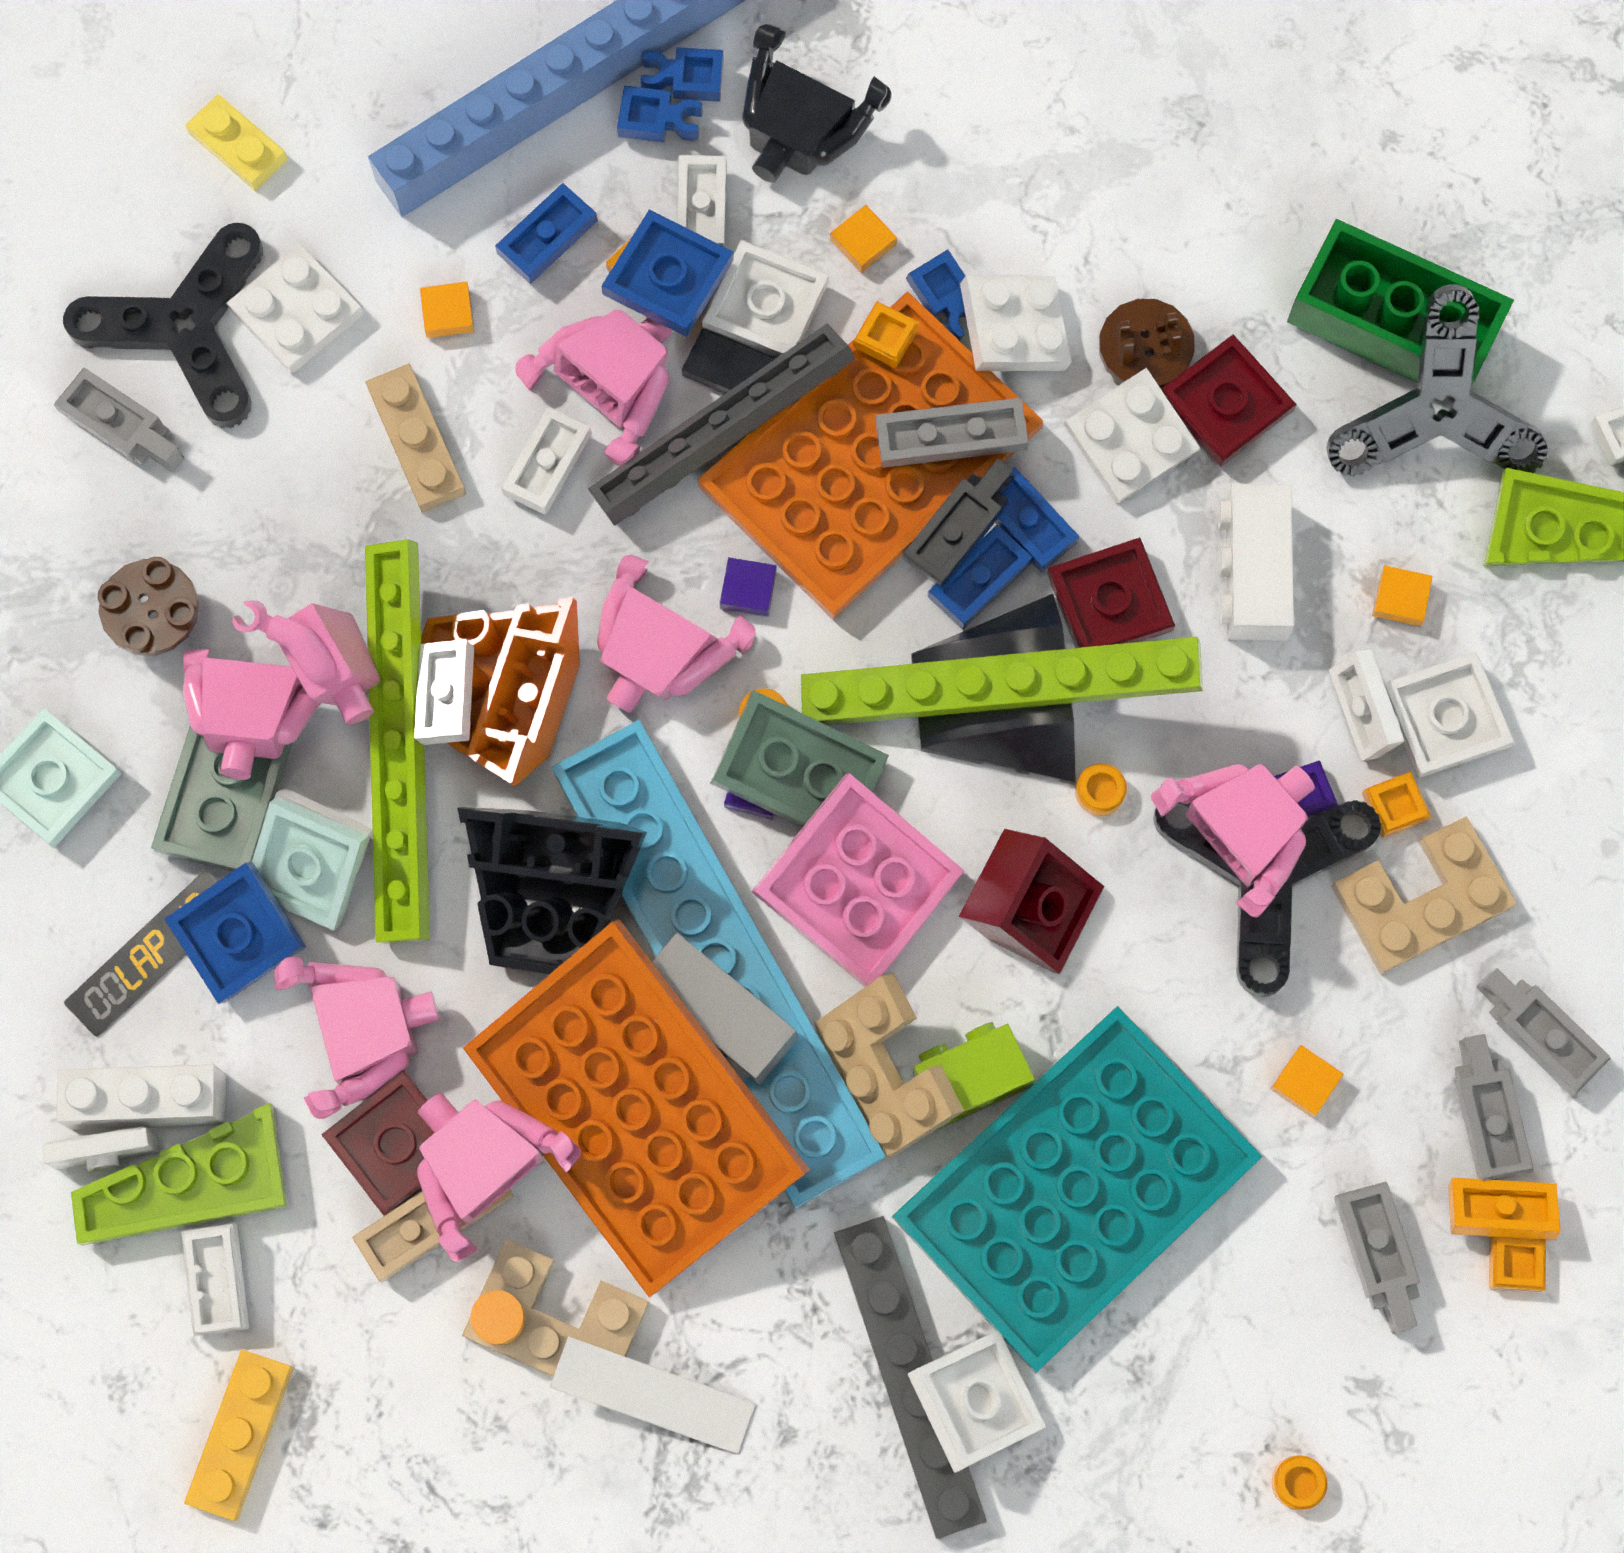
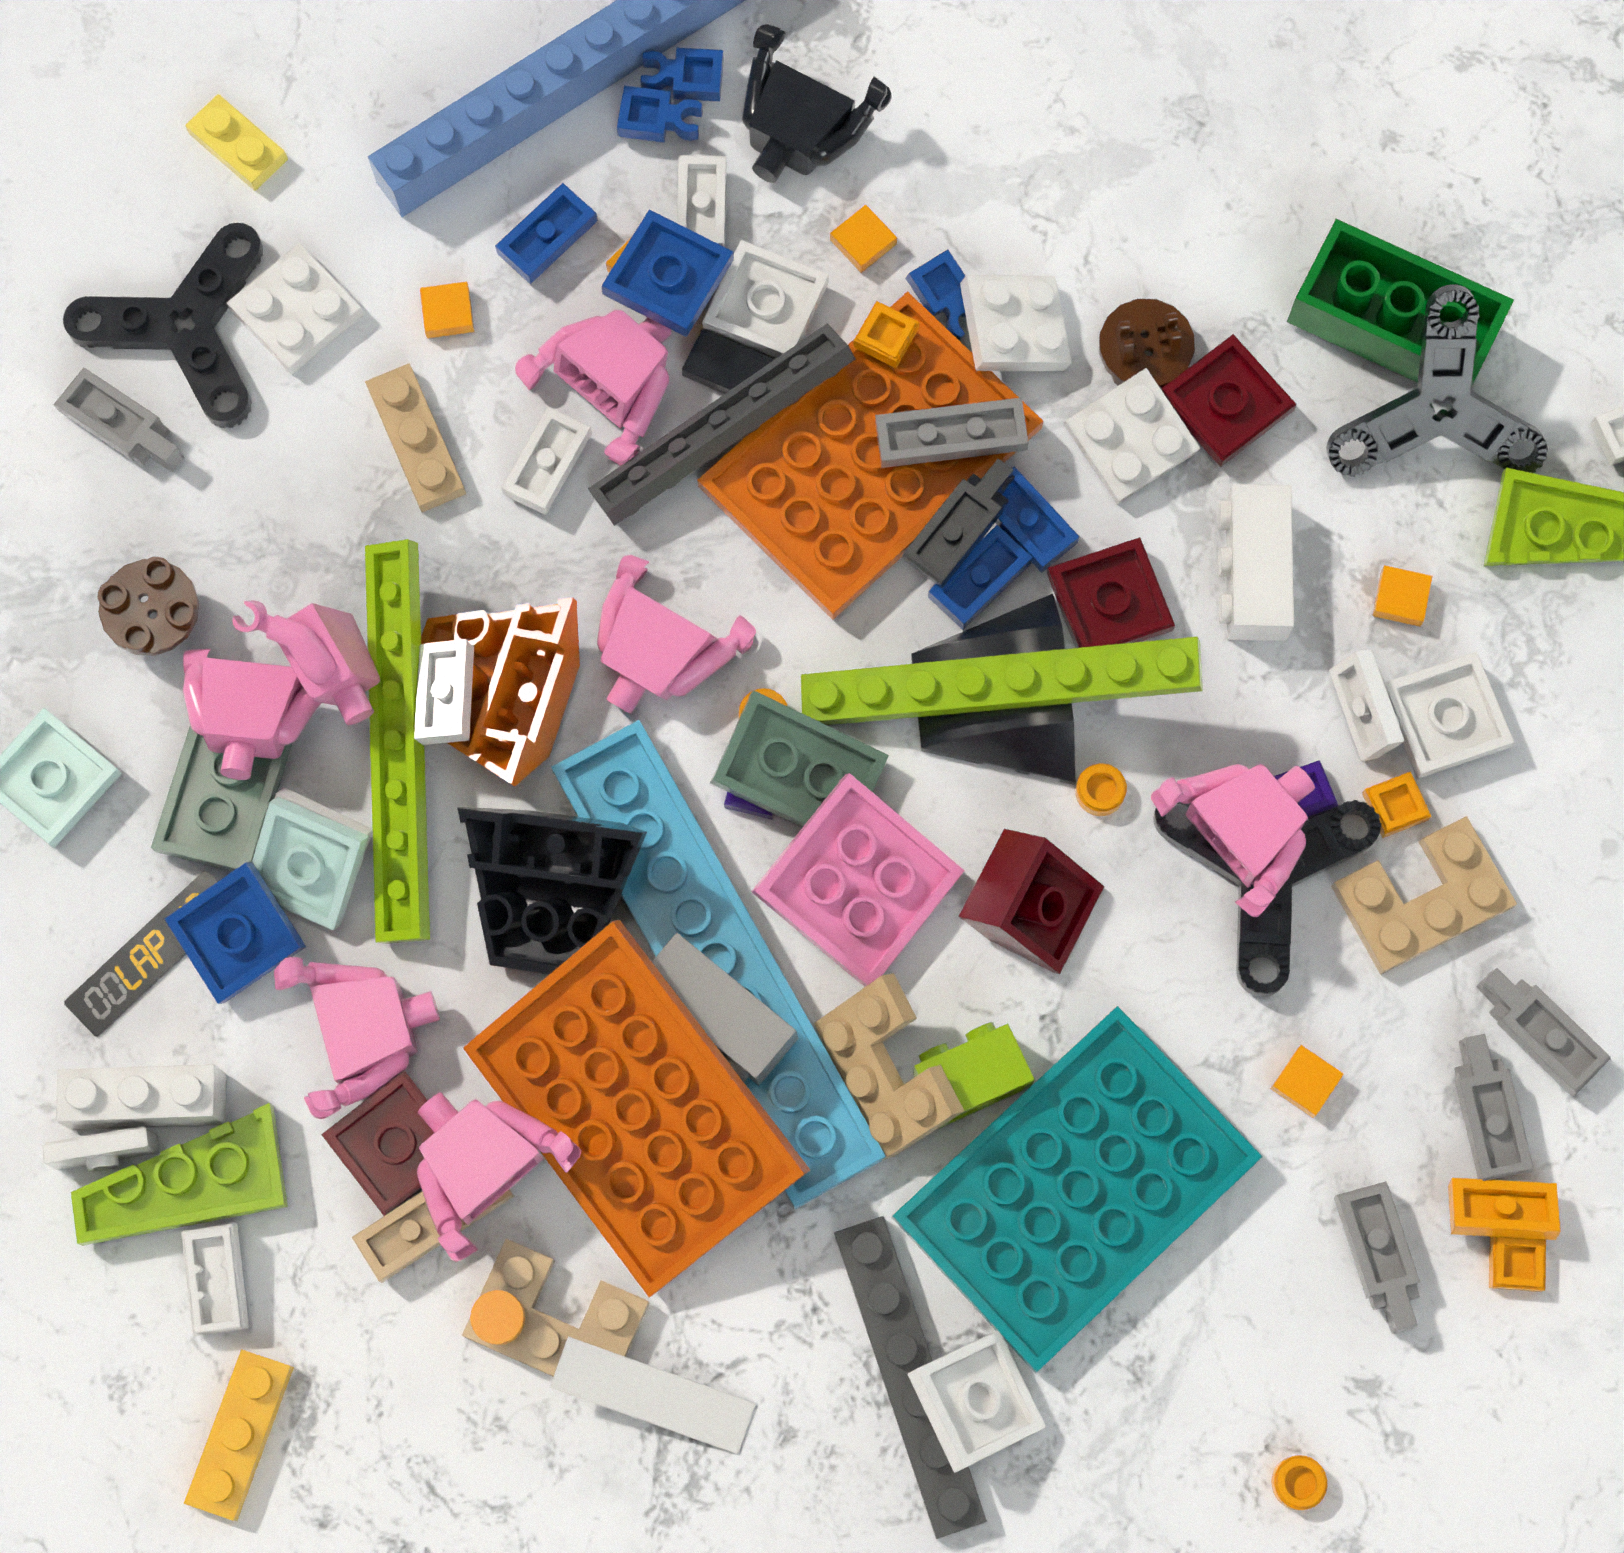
(748, 586): dark purple tile -> none

